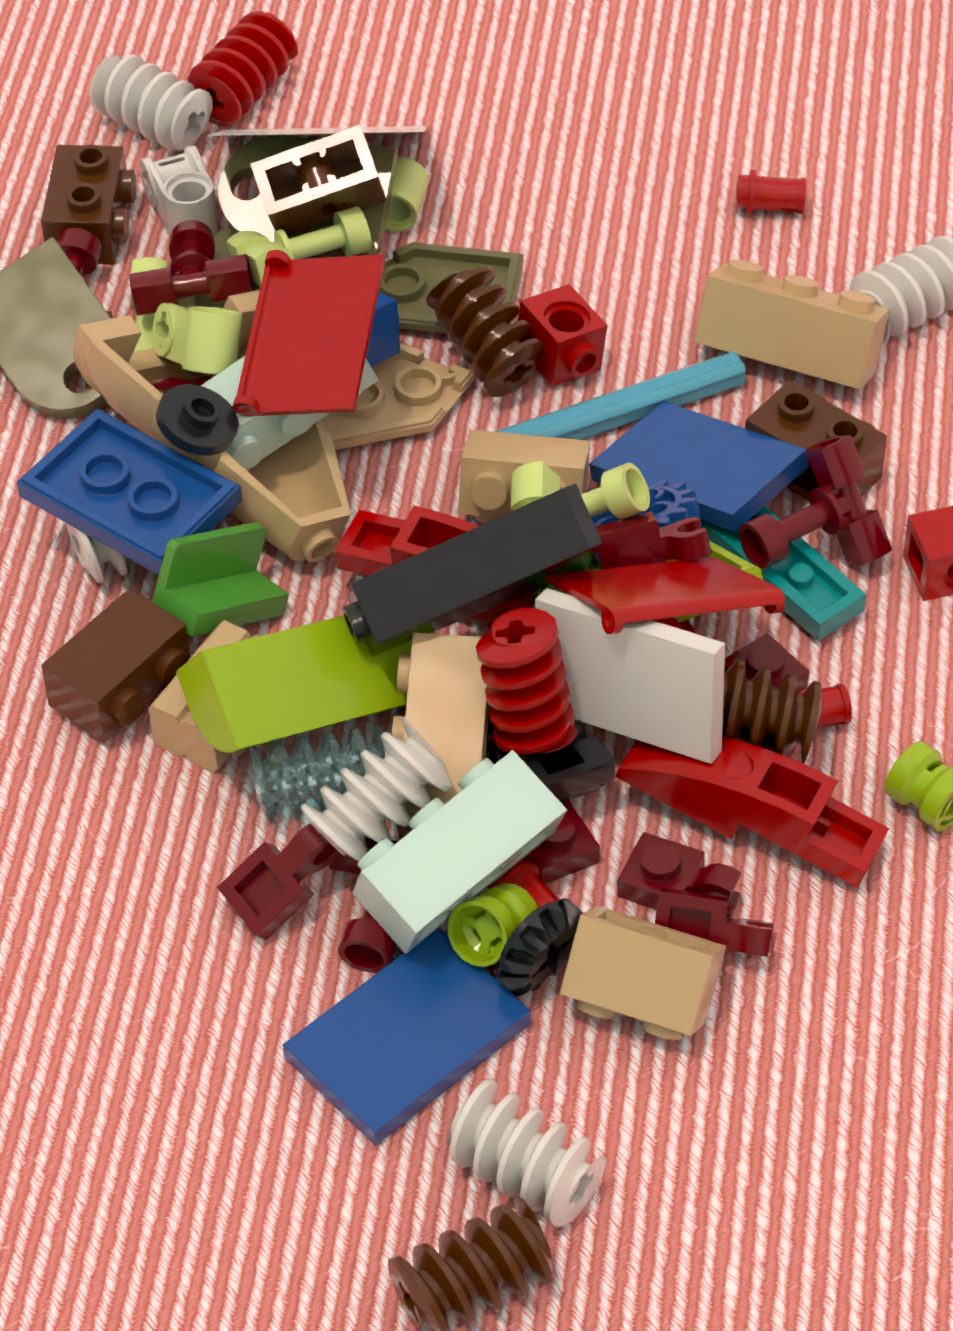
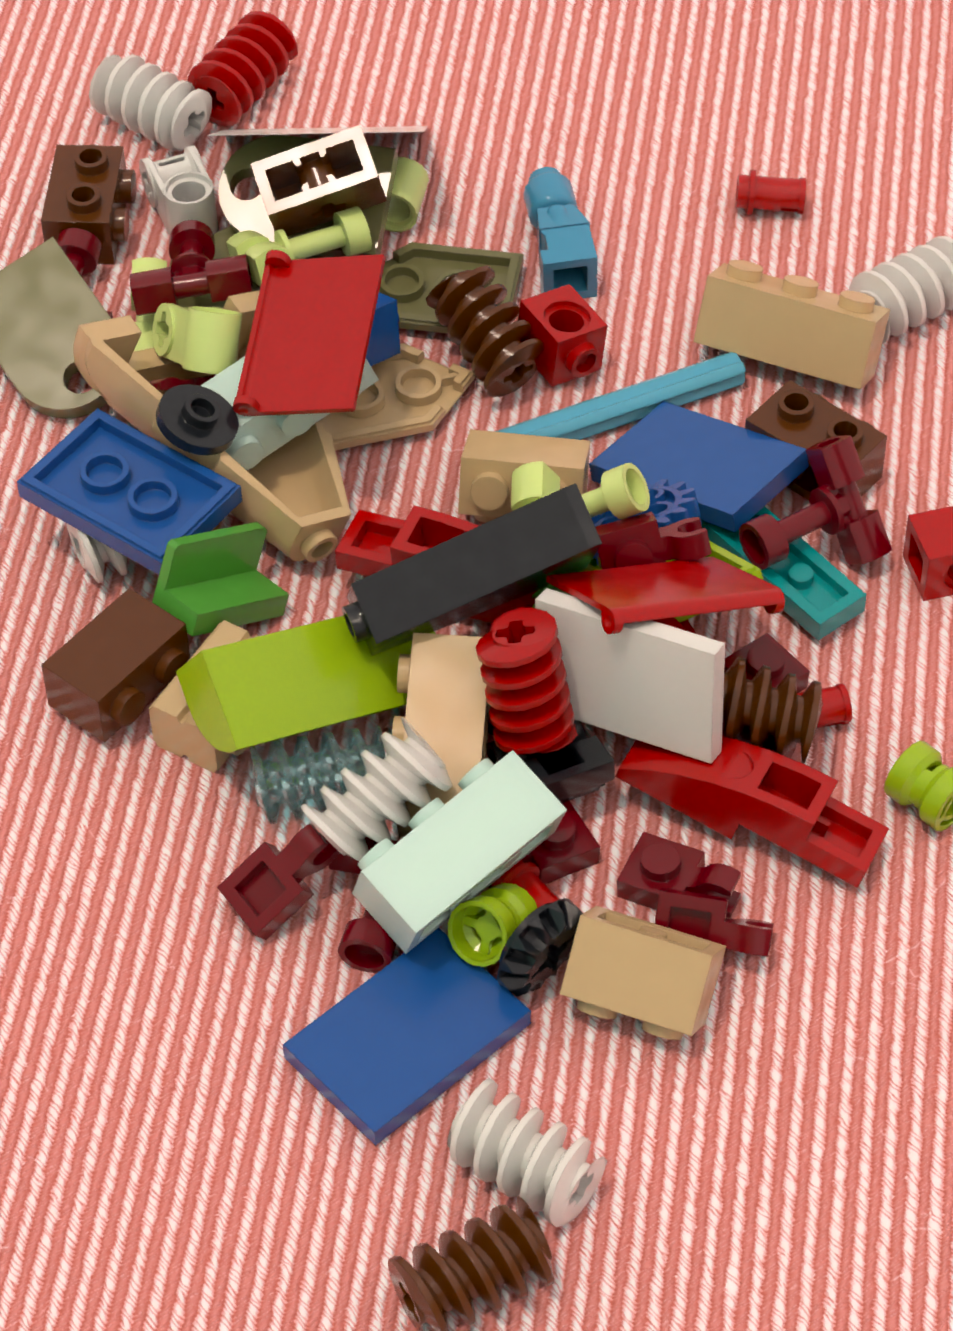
(563, 233): none -> dark azure piece

